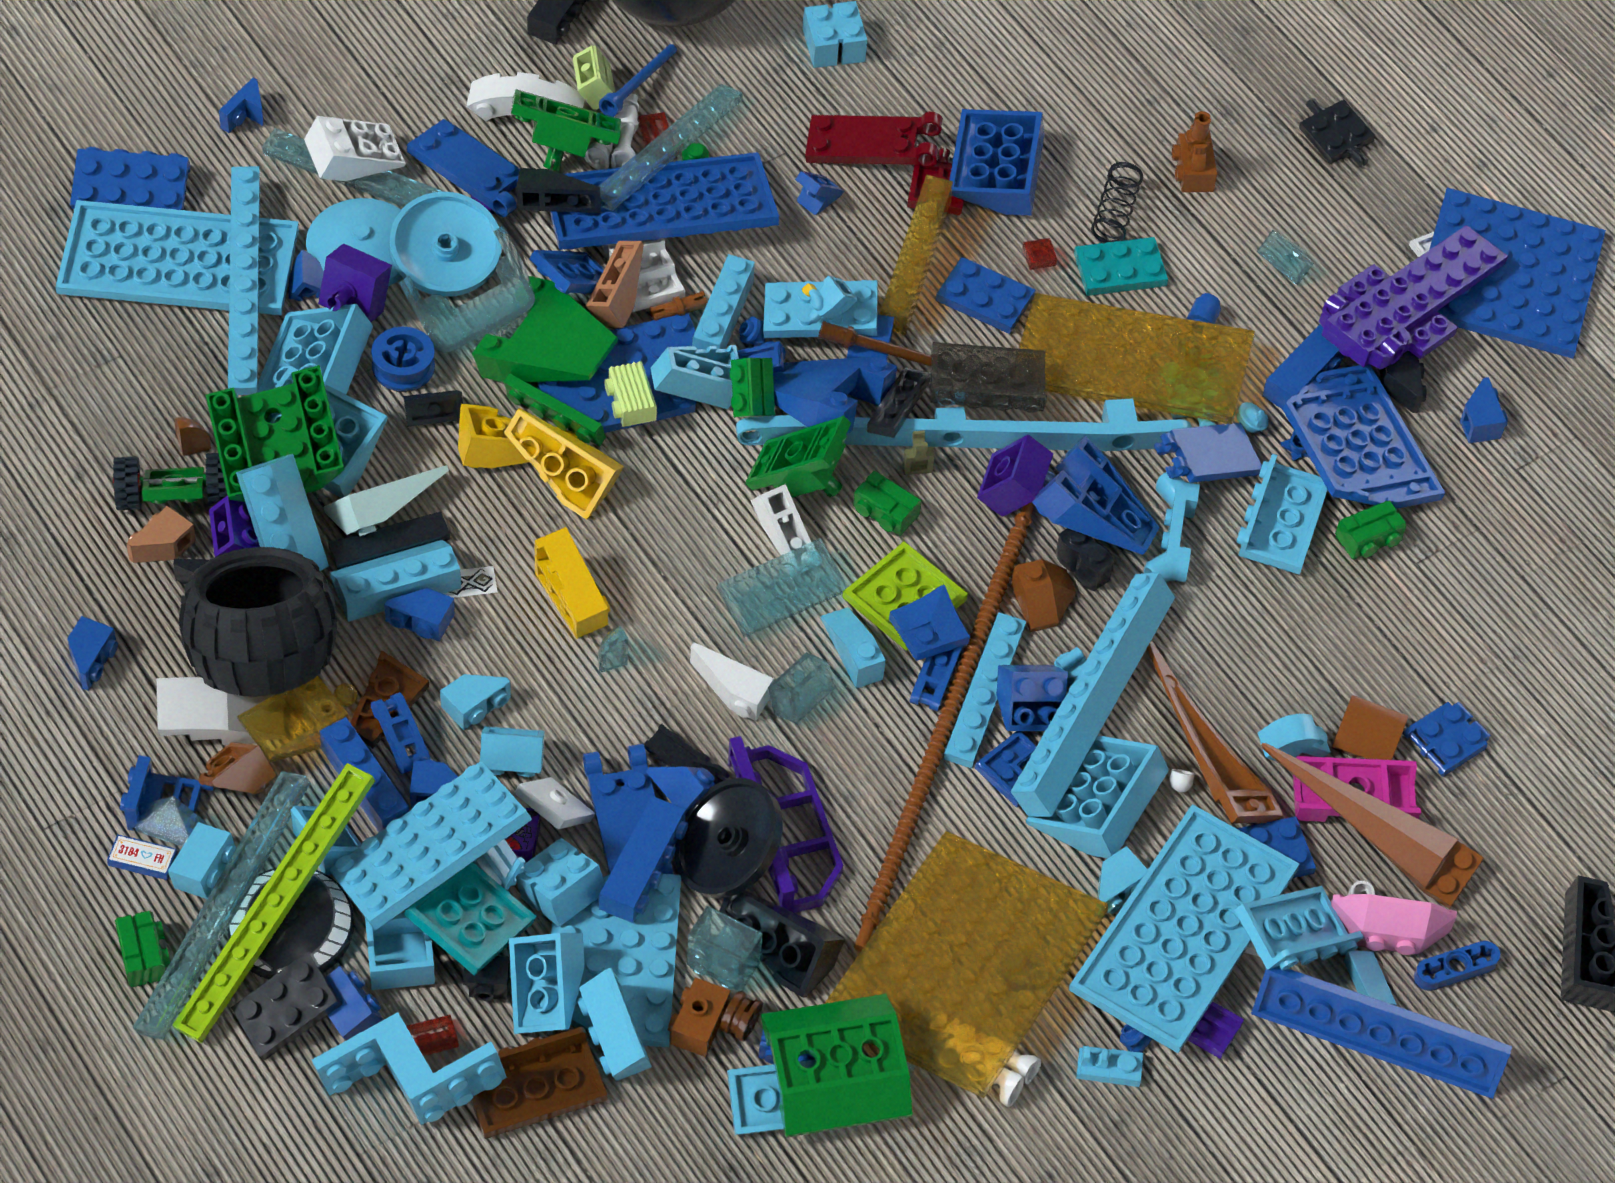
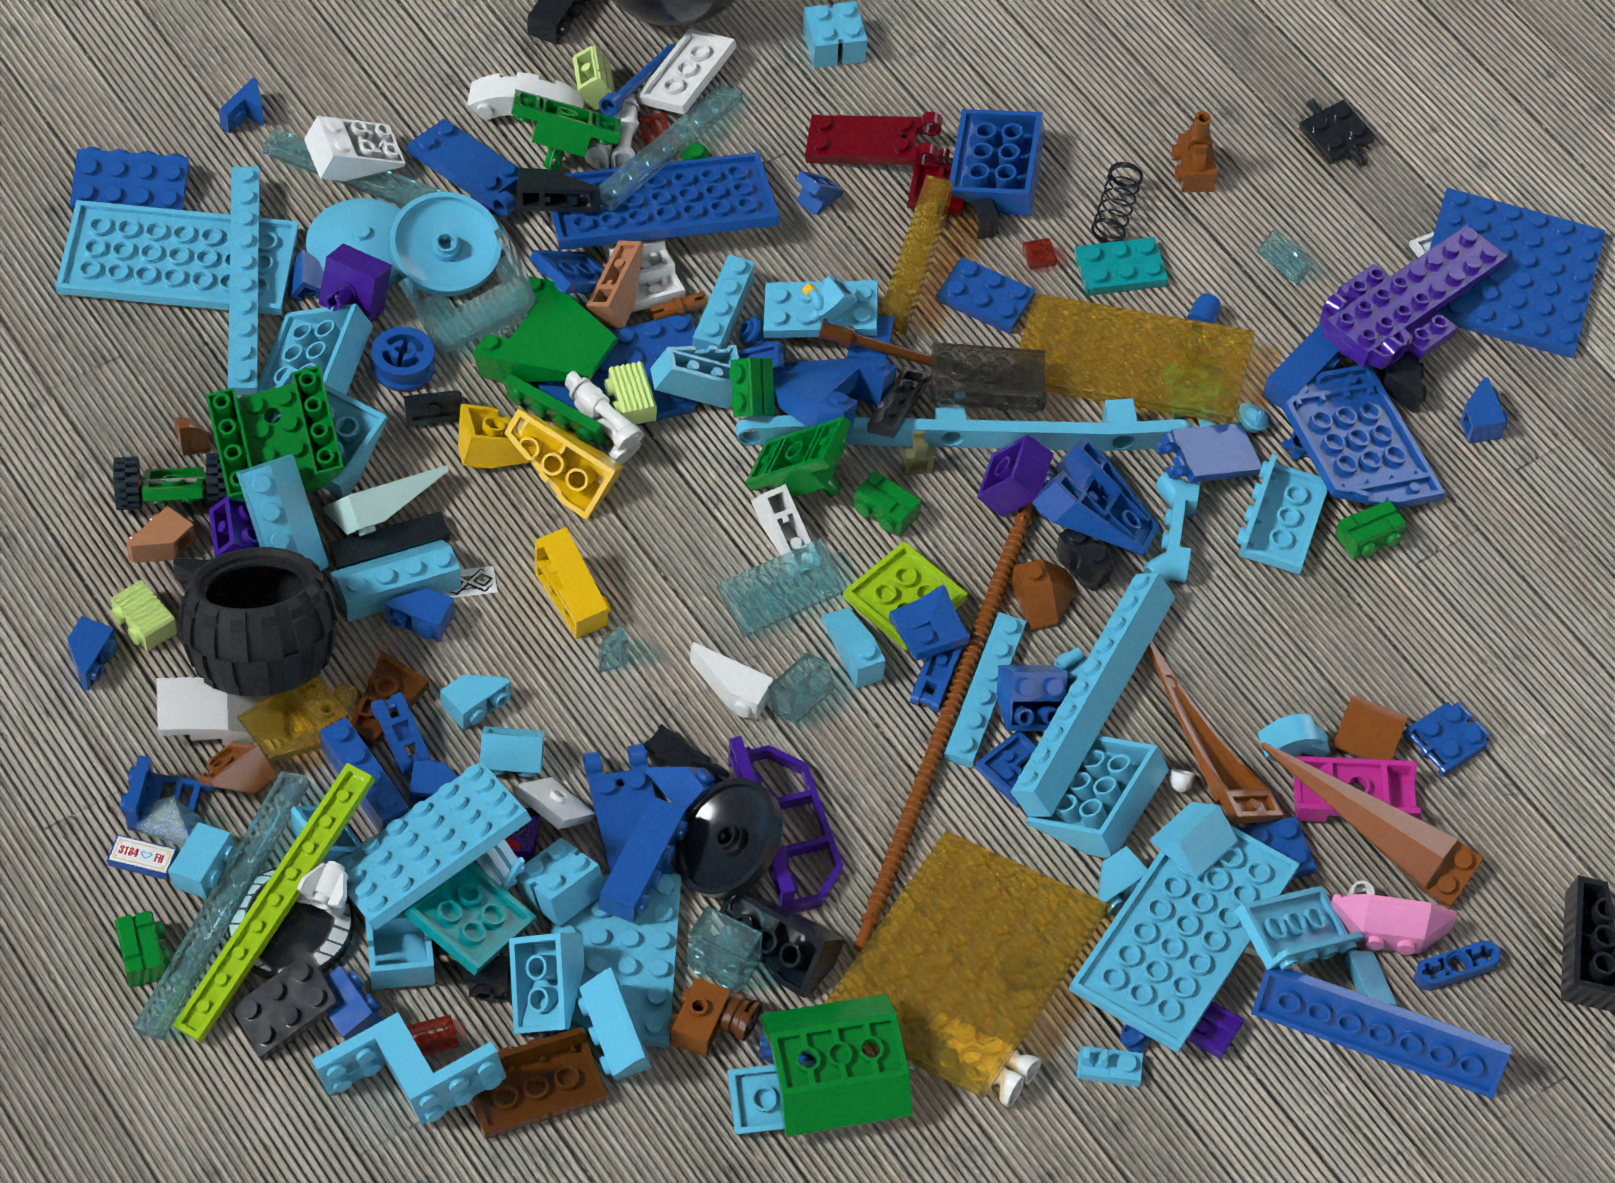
(143, 616): none -> yellowish green brick
(325, 888): none -> white brick
(596, 405): none -> white piece
(686, 71): none -> white plate
(987, 217): none -> black slope
(1196, 838): none -> medium azure slope

